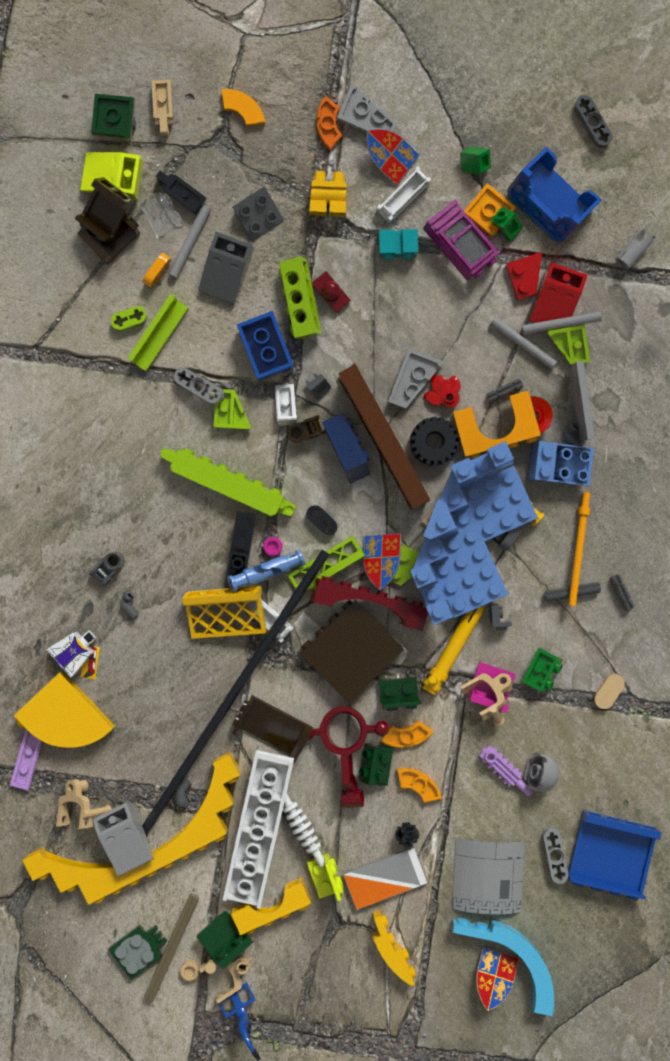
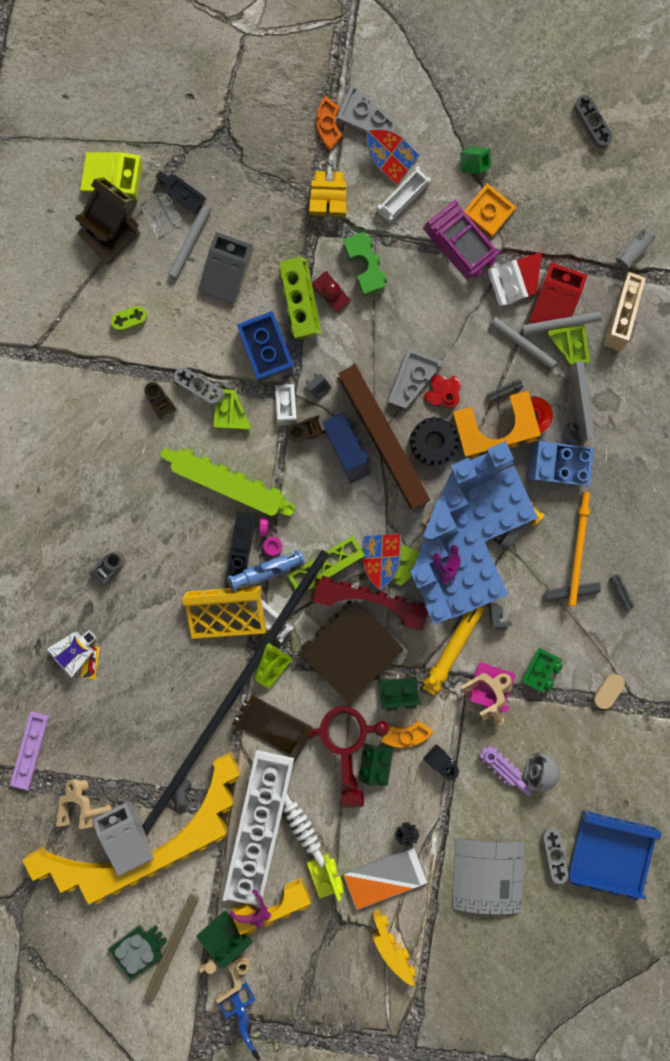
(63, 715): yellow brick -> none
(113, 116): dark green bracket -> none
(127, 604): dark grey arm -> none
(156, 270): light orange beam -> none
(158, 333): lime fence -> none
(159, 401): none -> dark brown piece
(162, 105): tan hinge -> none
(189, 970): tan tile -> none
(244, 106): light orange tile -> none
(255, 918): none -> magenta helmet
(257, 213): dark grey hinge -> none
(263, 527): none -> dark pink tile
(271, 665): none -> lime wing
(319, 524): black beam -> none
(360, 247): none -> bright green arch
(398, 244): teal brick -> none
(419, 782): light orange tile -> none
(439, 760): none -> black piece
(448, 571): none -> magenta helmet
(495, 976): shield -> none
(507, 223): green bracket -> none
(508, 283): none -> white bracket
(543, 990): medium azure arch -> none
(550, 198): blue windscreen -> none
(625, 311): none -> tan slope

